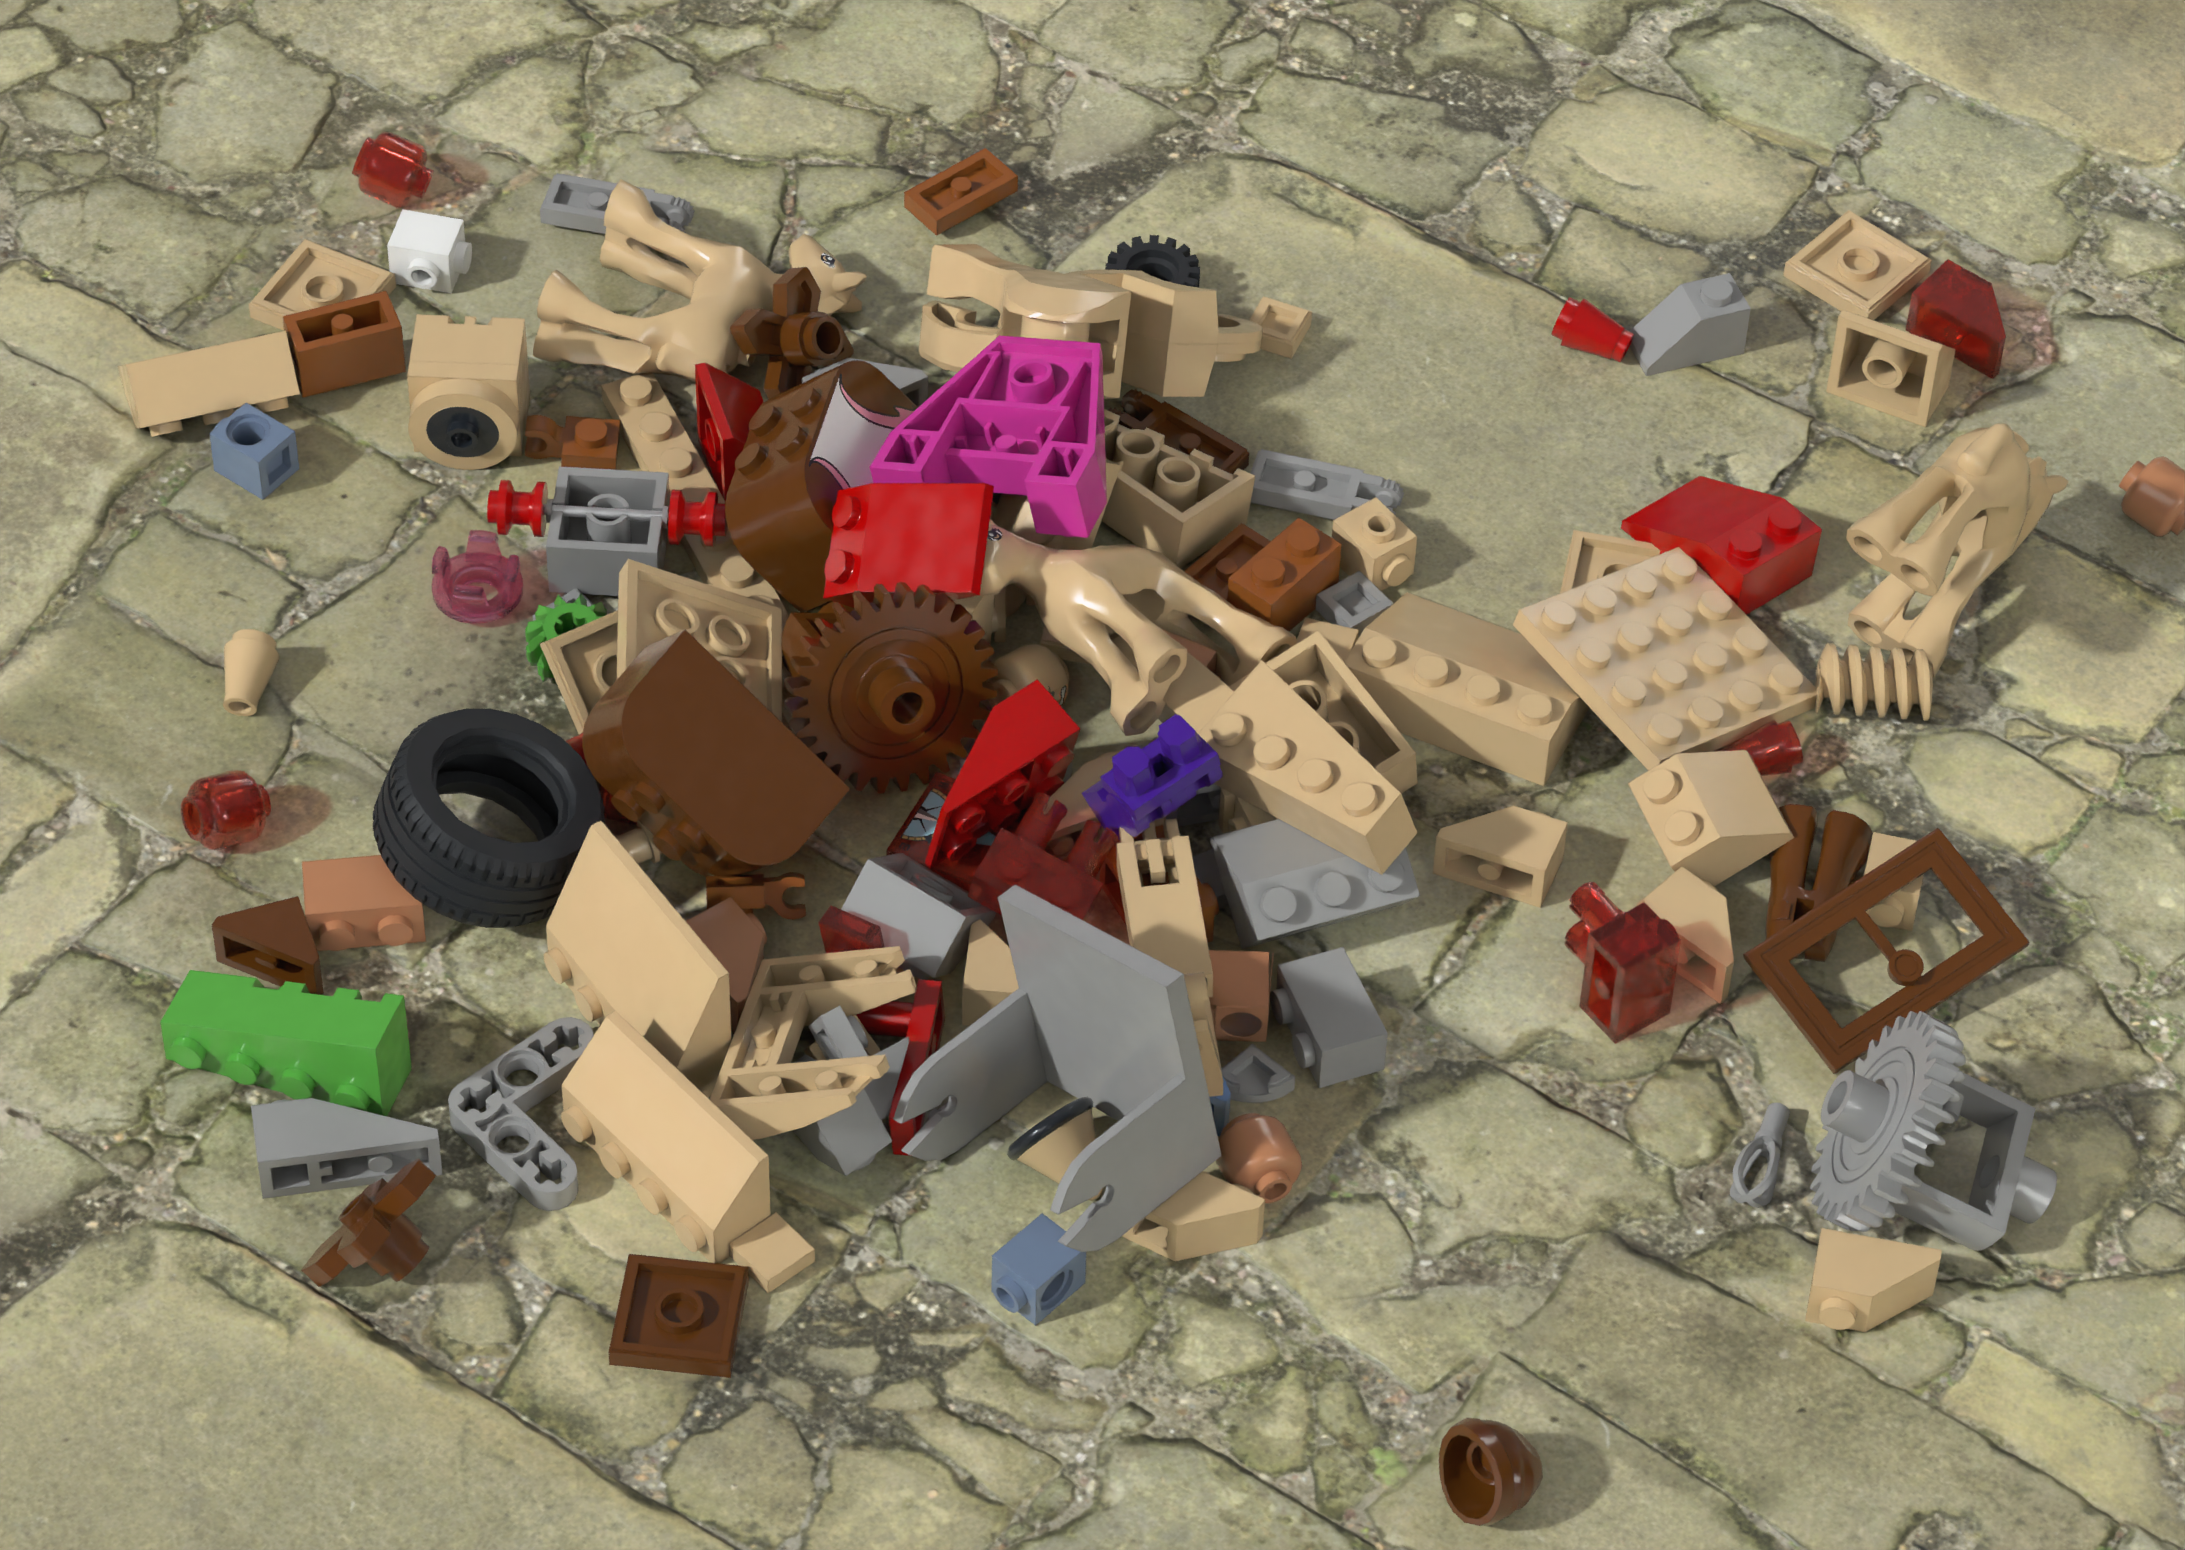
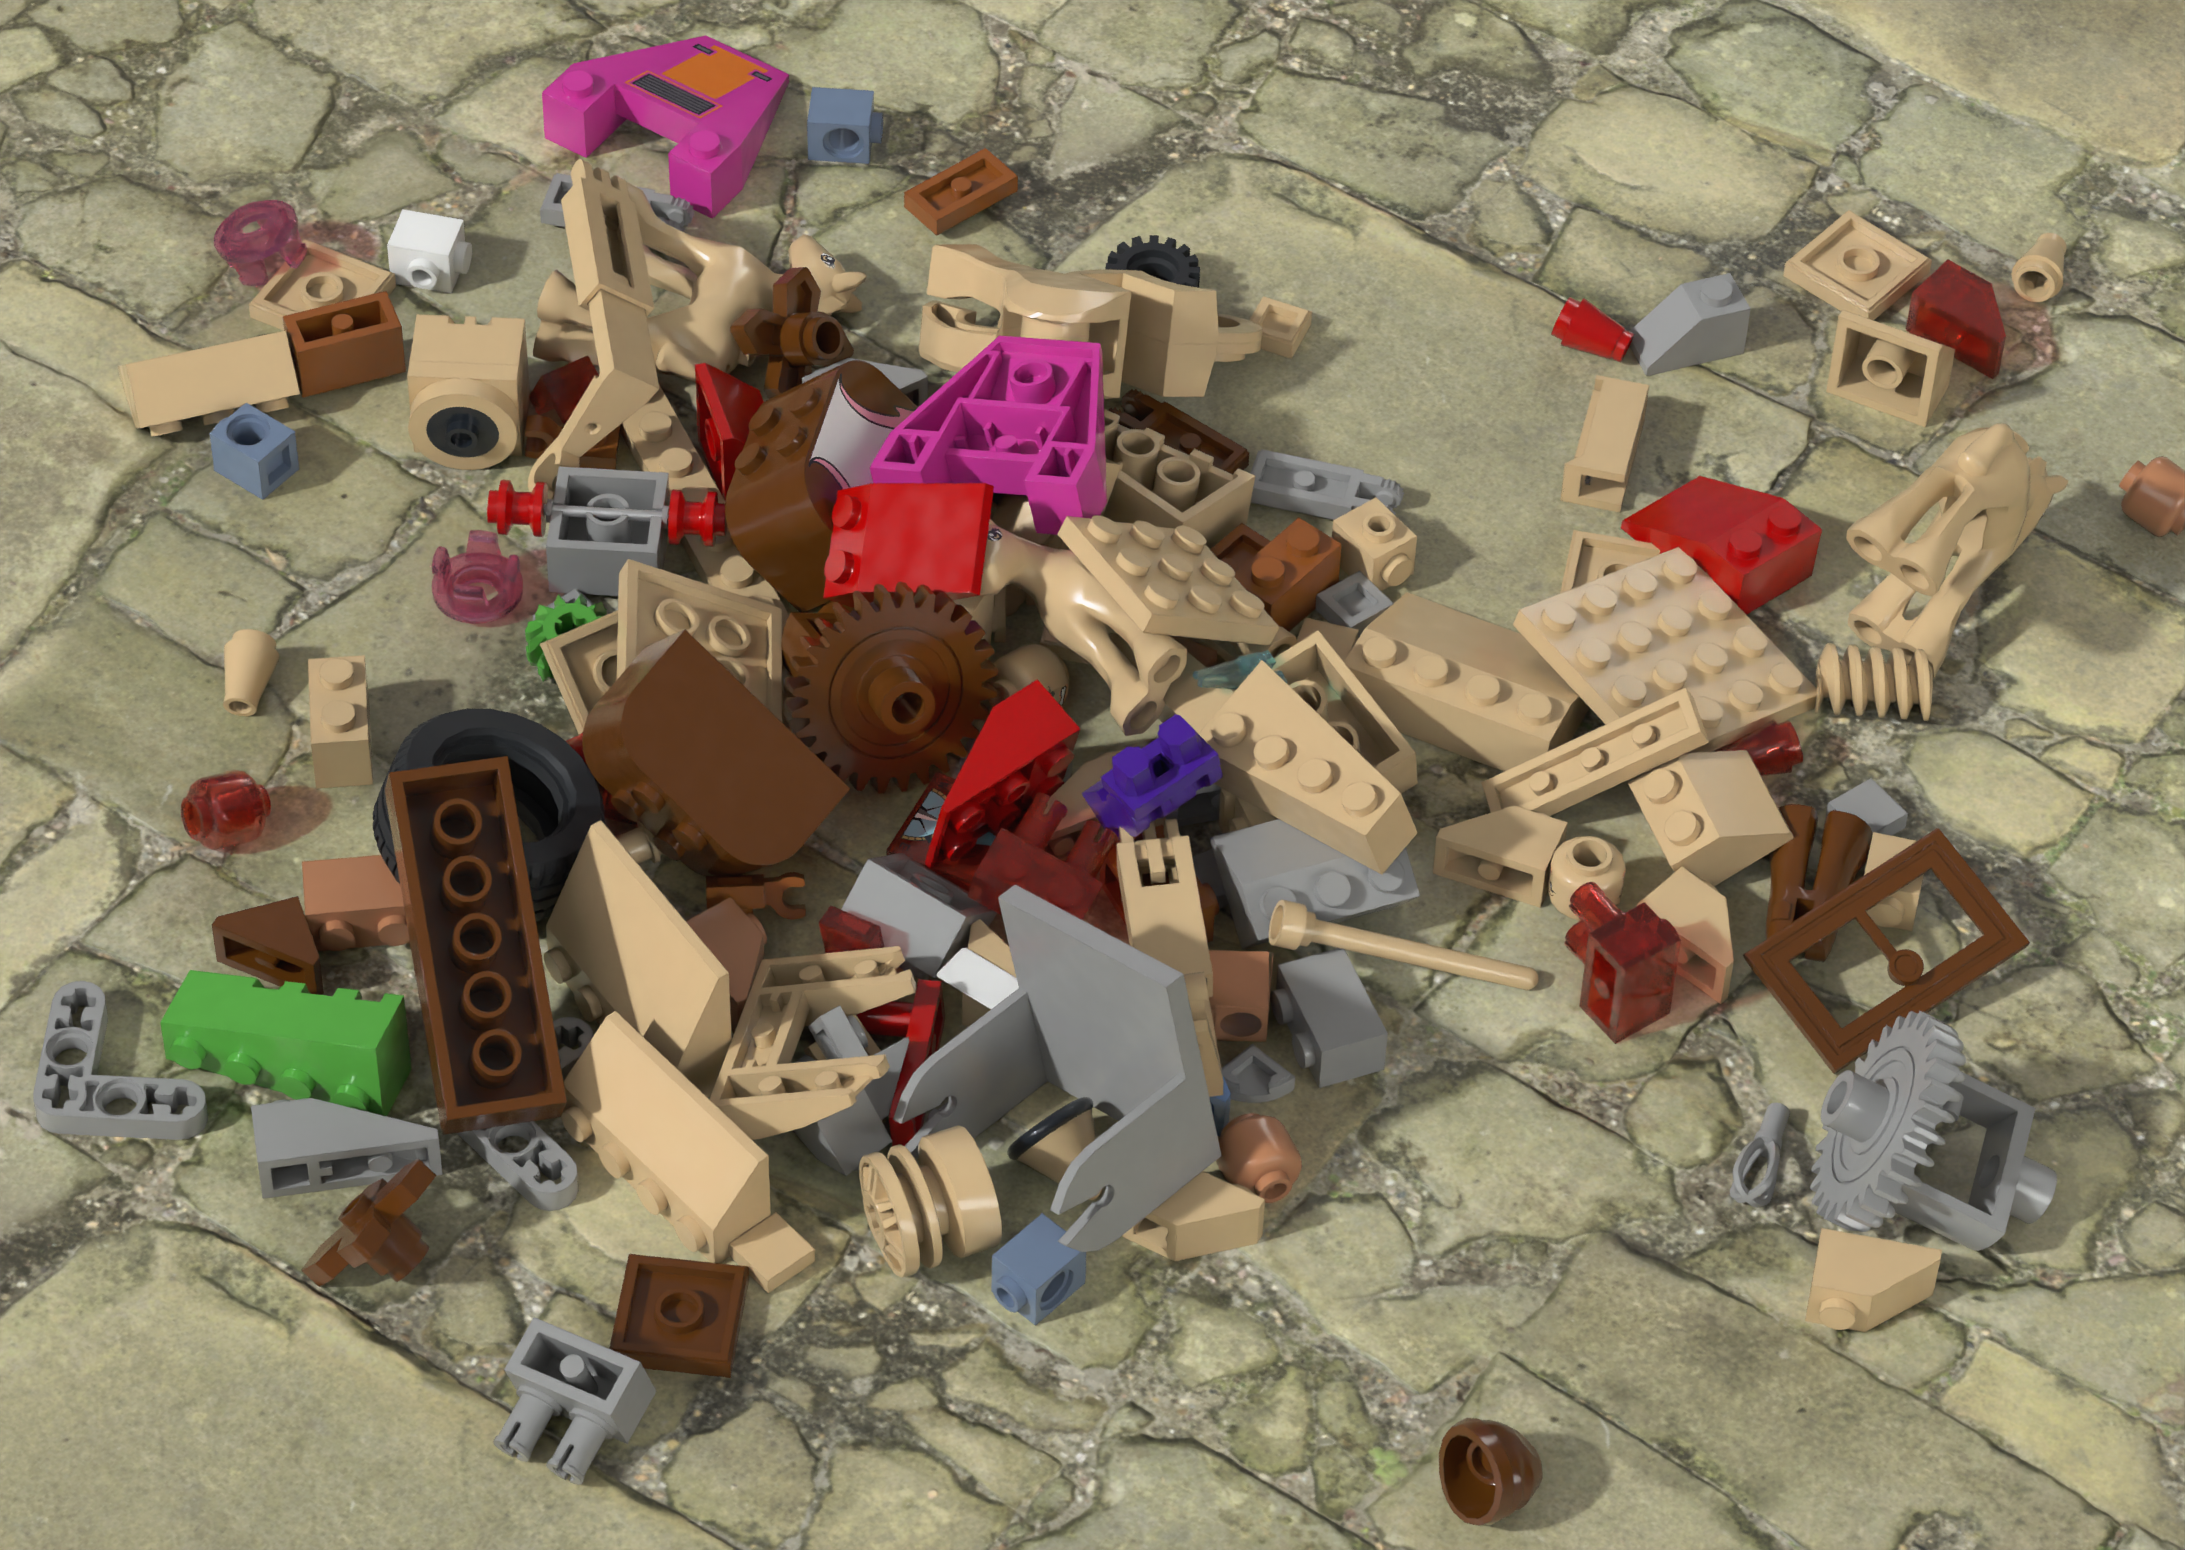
(93, 1092): none -> light grey beam
(247, 250): none -> clear pink piece
(340, 721): none -> tan brick
(392, 169): clear red head -> none
(475, 945): none -> reddish brown brick
(563, 388): none -> clear red bracket
(573, 1379): none -> light grey brick
(617, 291): none -> tan hinge
(684, 90): none -> dark pink wedge
(842, 125): none -> sand blue brick
(938, 1199): none -> tan wheel
(978, 978): none -> white sticker
(1168, 580): none -> tan plate
(1233, 673): none -> clear light blue piece
(1295, 926): none -> tan piece
(1581, 862): none -> tan head
(1601, 757): none -> tan plate
(1606, 445): none -> tan window
(1873, 806): none -> light grey tile
(2041, 269): none -> tan cone

